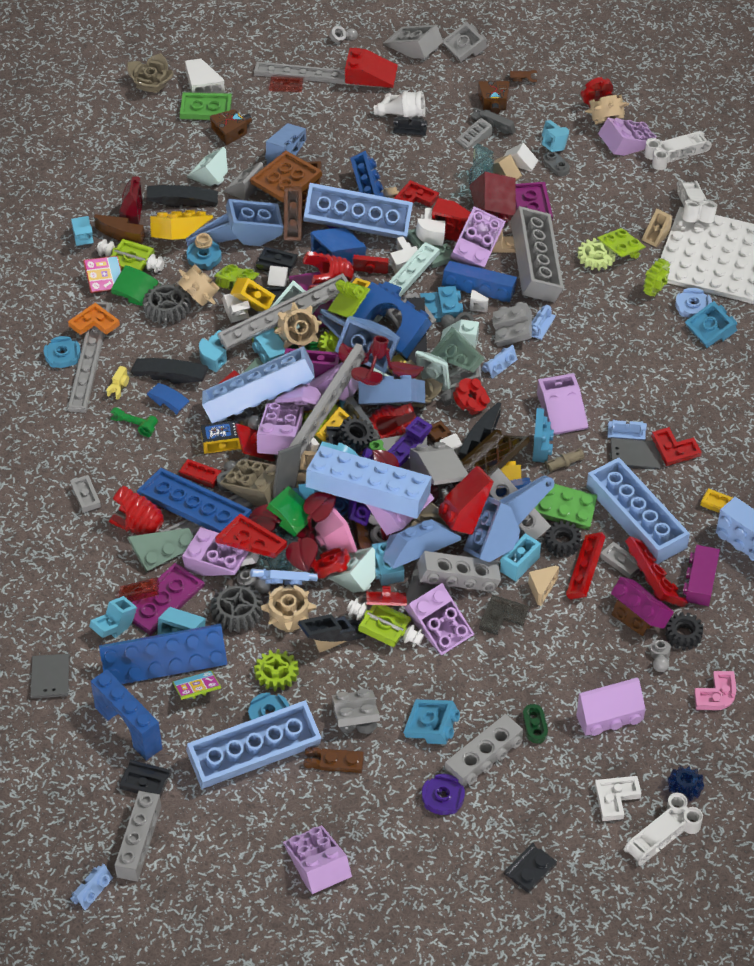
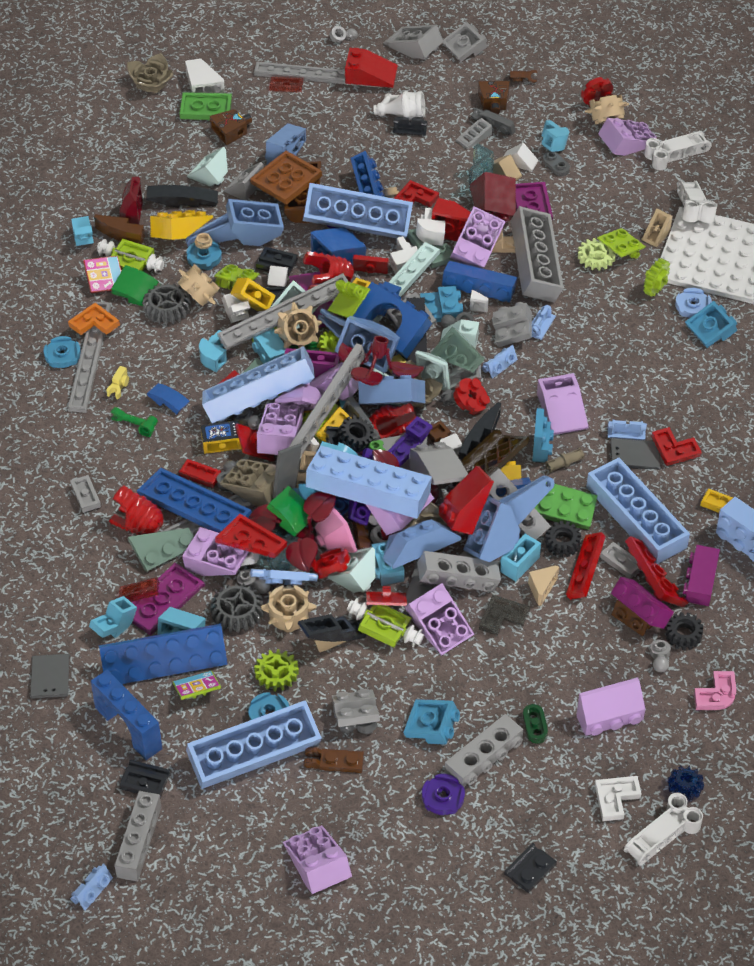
(175, 370): black slope -> none
(292, 212): reddish brown brick -> none

